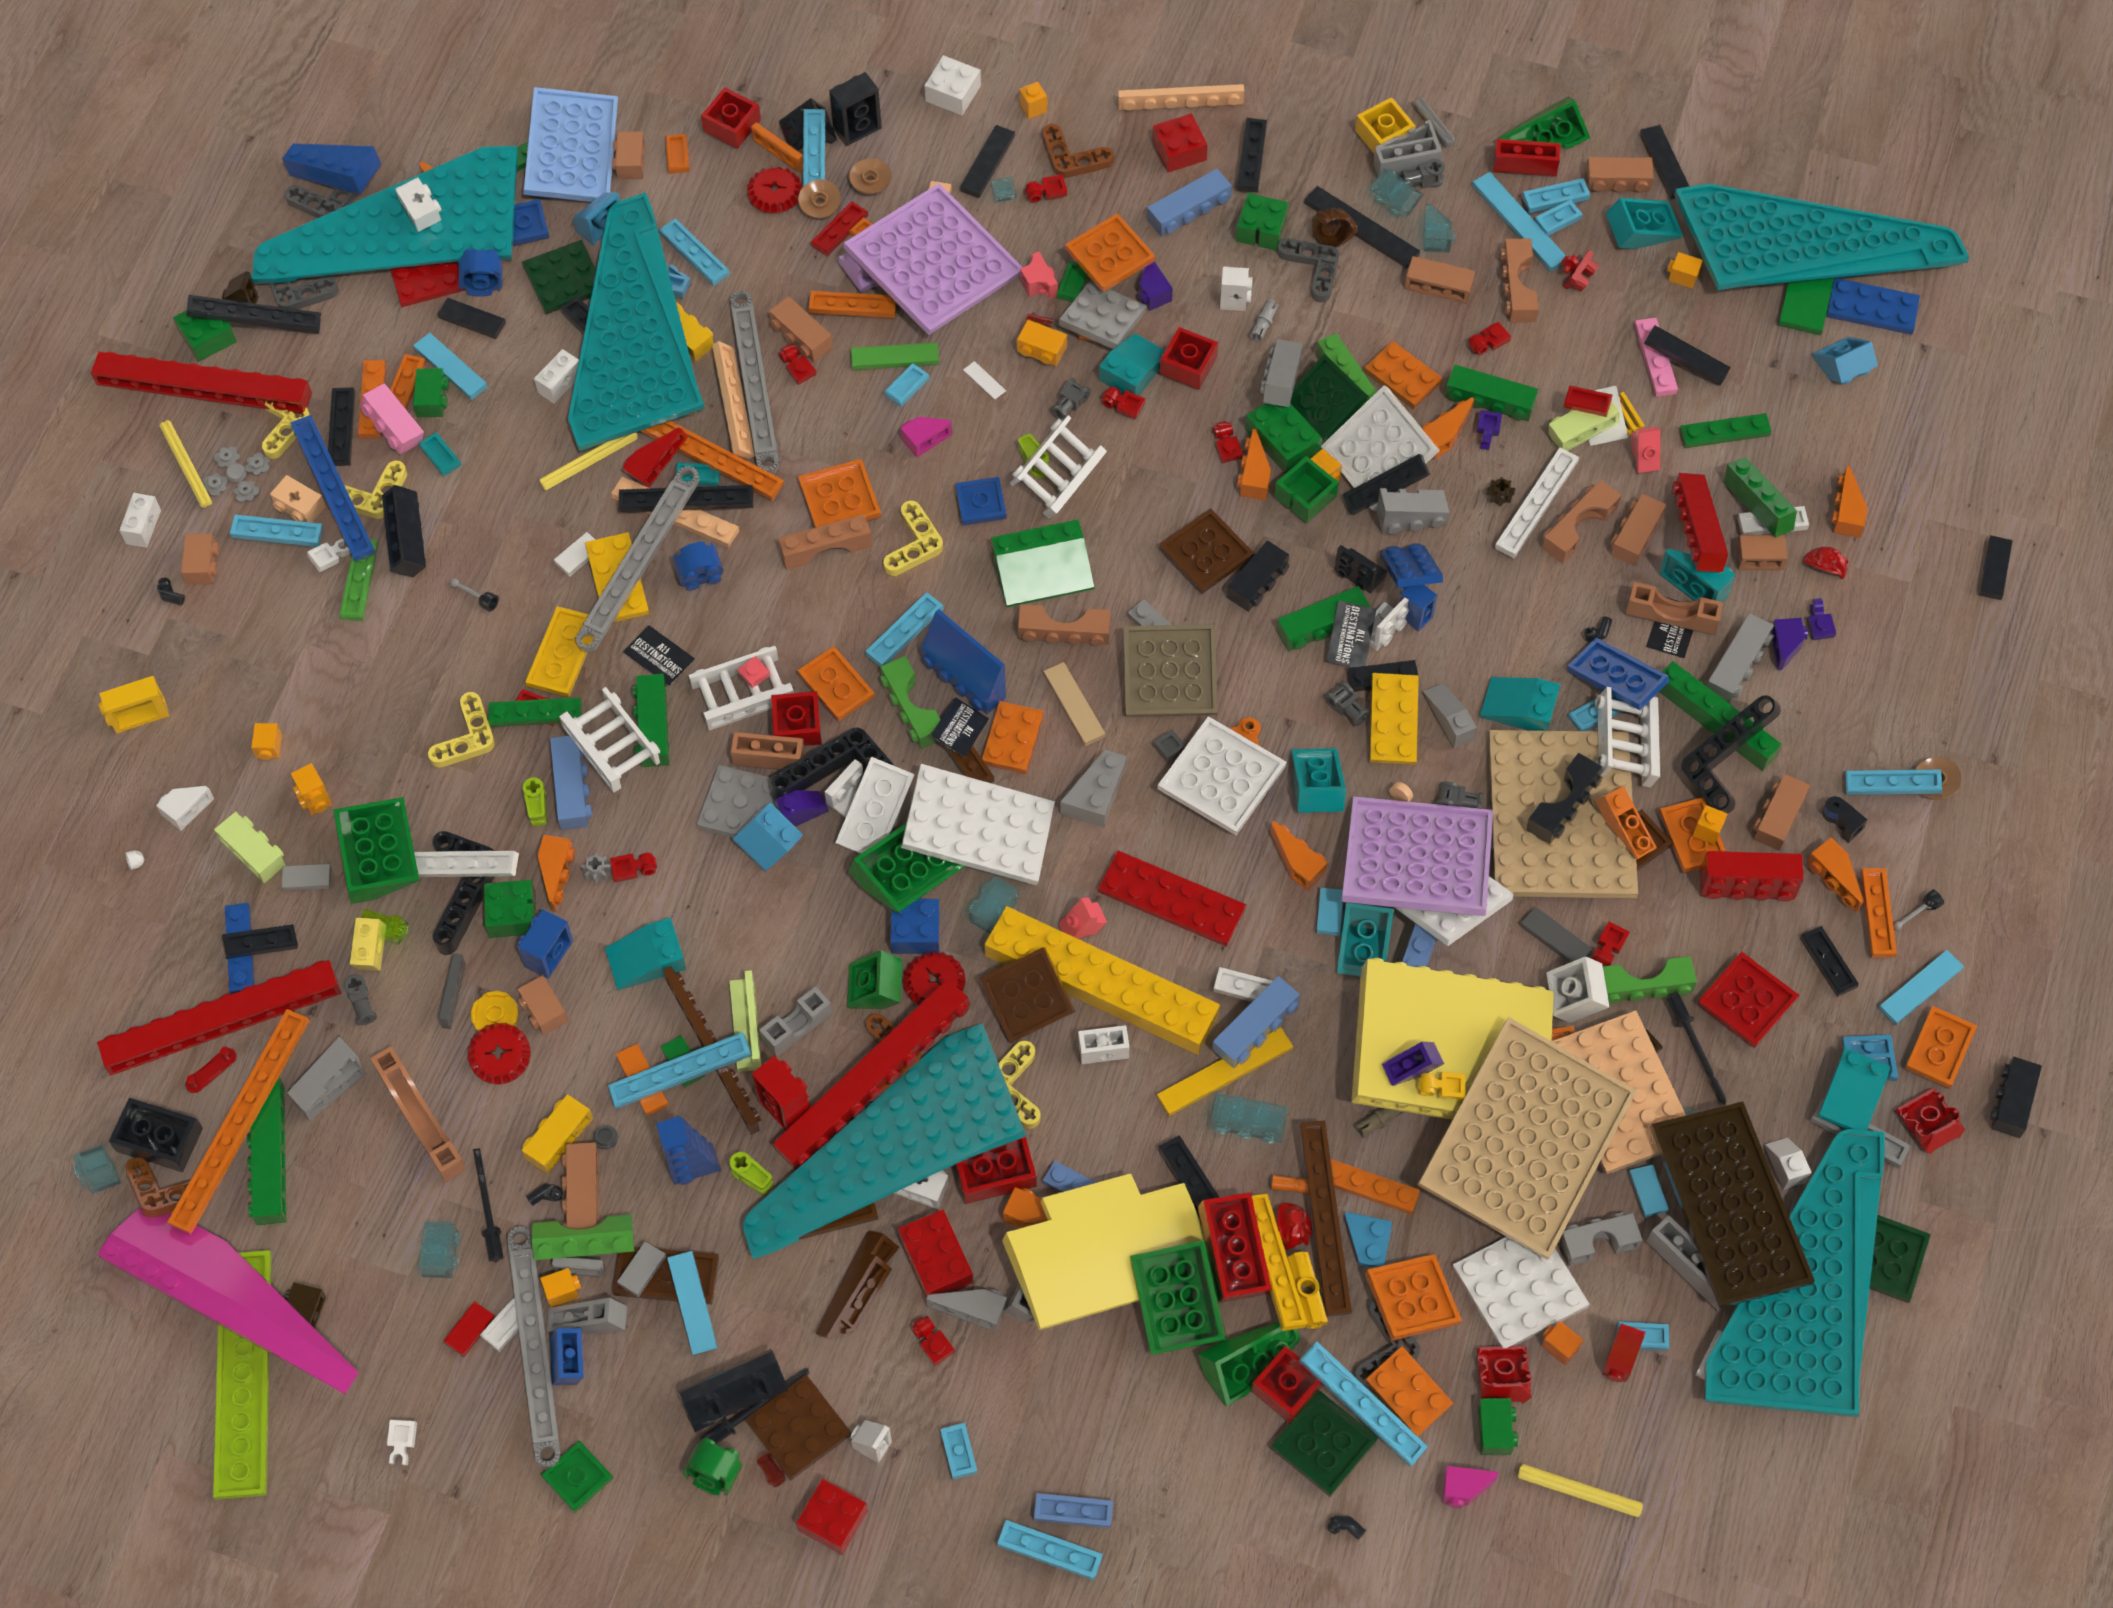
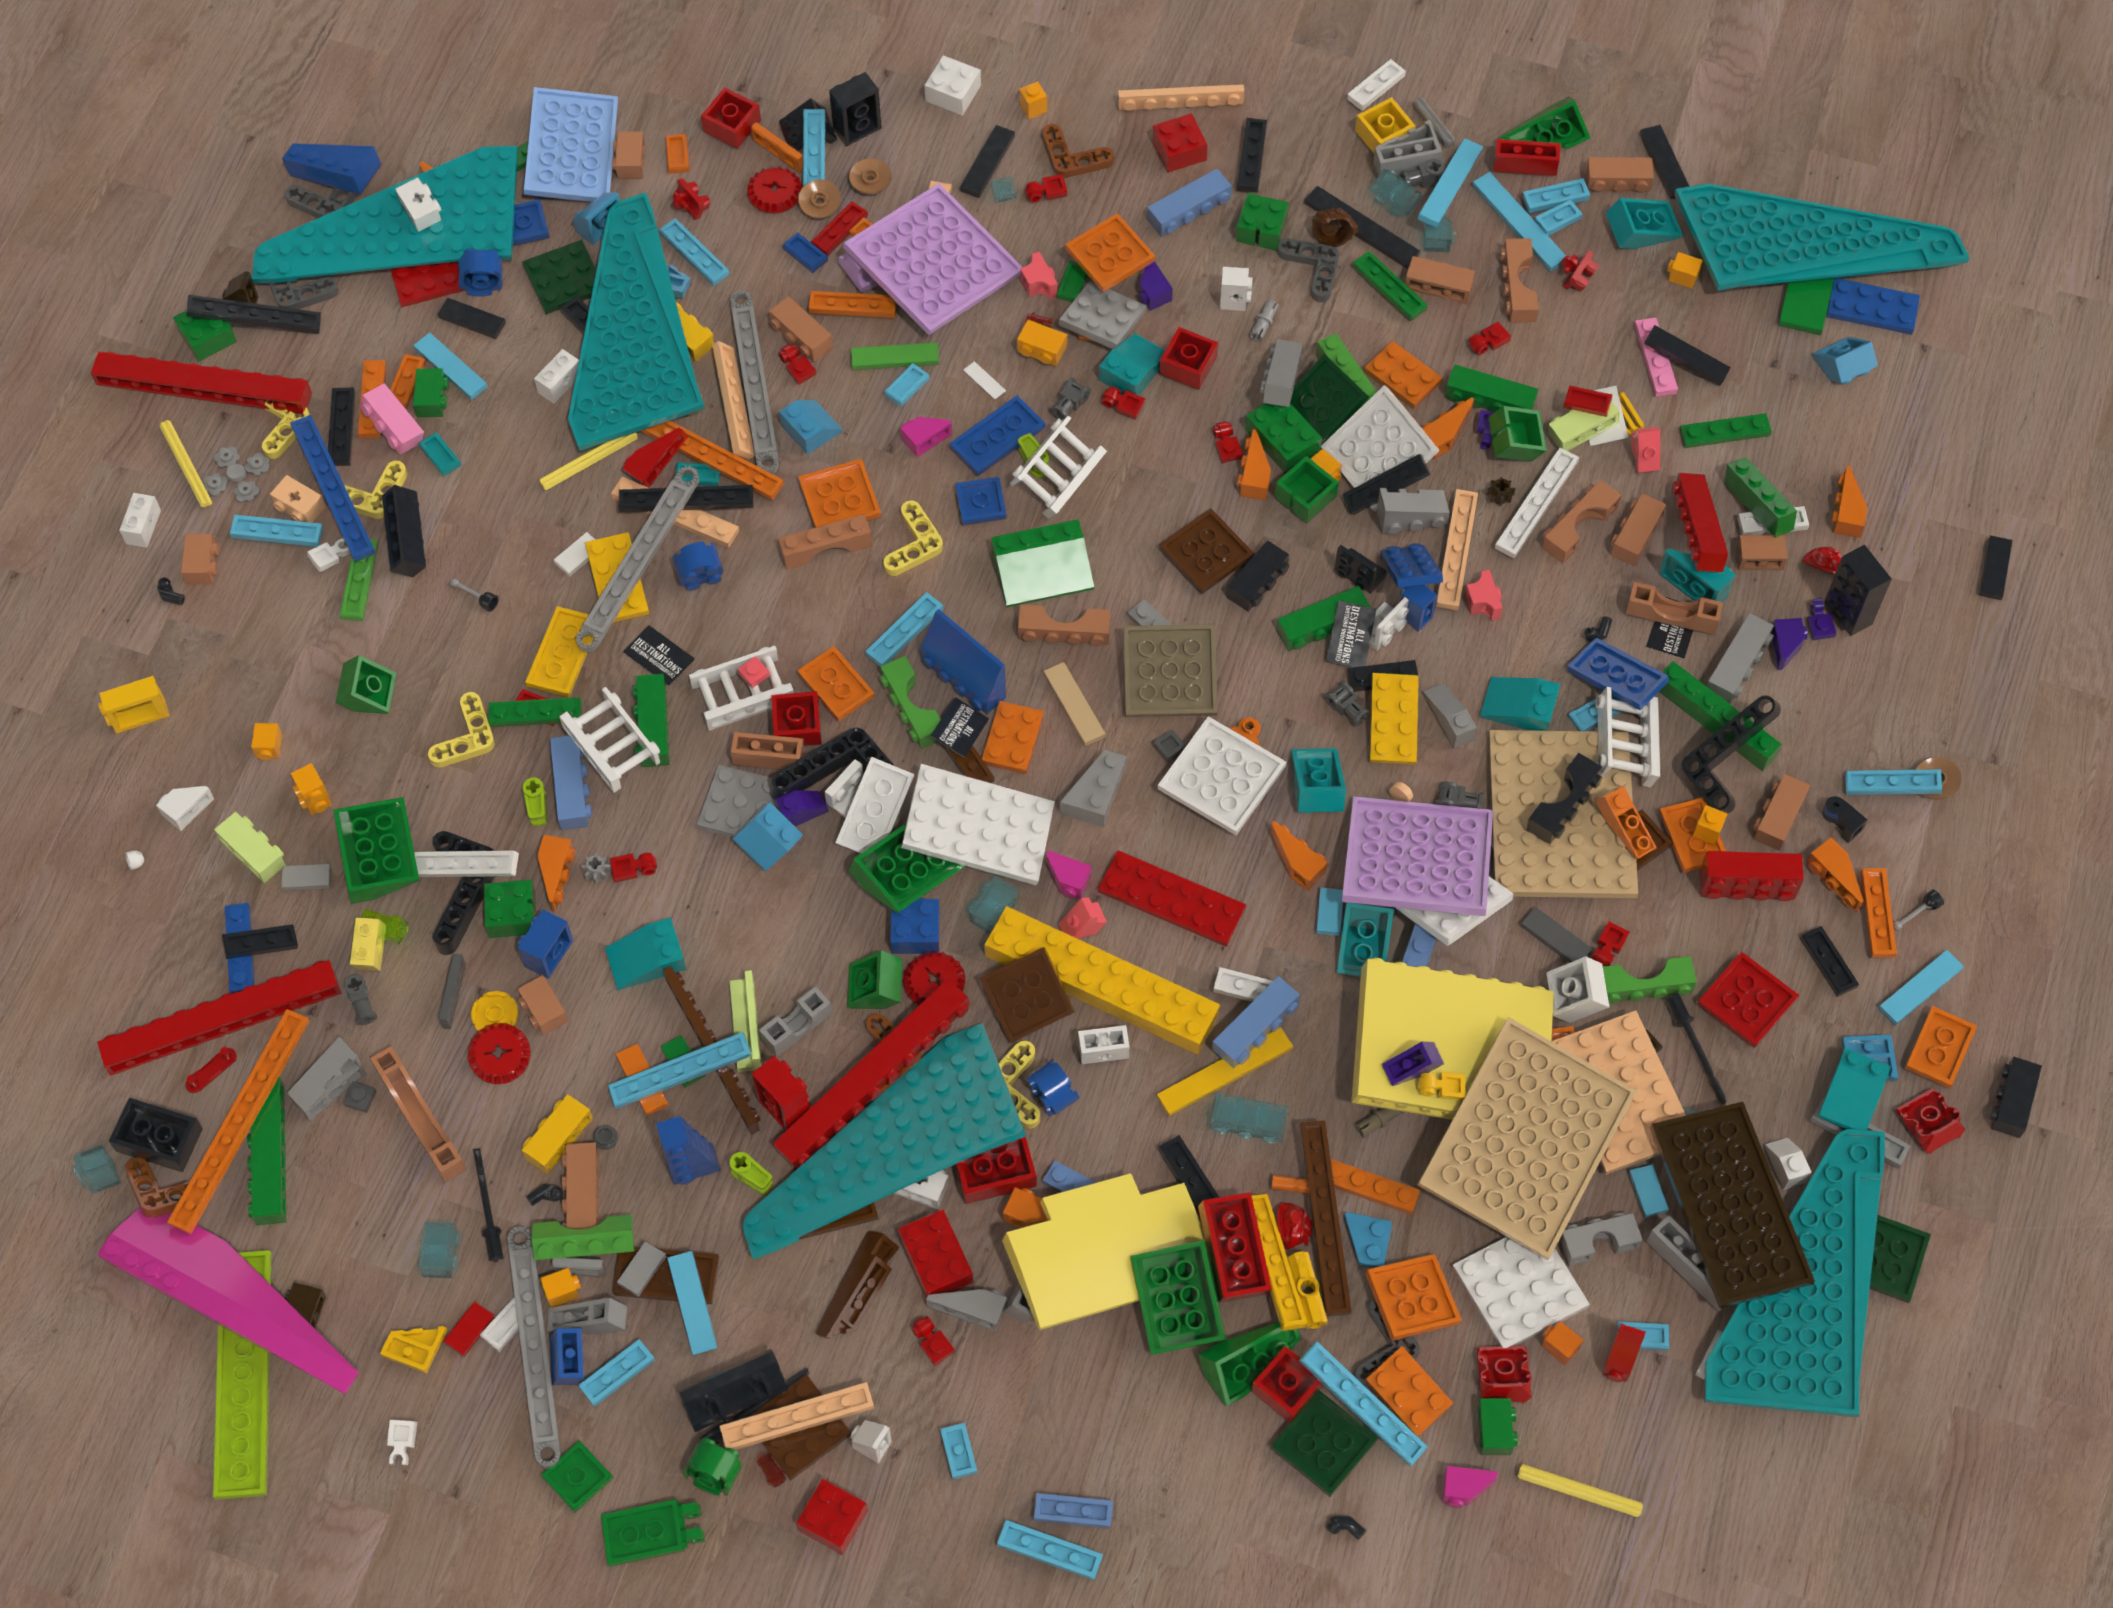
(359, 1097): none -> dark grey plate
(365, 686): none -> green slope
(414, 1347): none -> yellow wing
(616, 1373): none -> medium azure plate
(649, 1531): none -> green tile
(687, 198): none -> red hips
(797, 1417): none -> light nougat plate
(805, 252): none -> blue tile
(808, 424): none -> dark azure slope
(996, 435): none -> blue plate
(1052, 1087): none -> blue brick
(1068, 874): none -> dark pink slope
(1376, 85): none -> white plate
(1390, 285): none -> green plate
(1450, 183): none -> medium azure tile
(1457, 549): none -> light nougat plate
(1484, 597): none -> coral brick
(1517, 433): none -> green piece
(1857, 590): none -> black brick

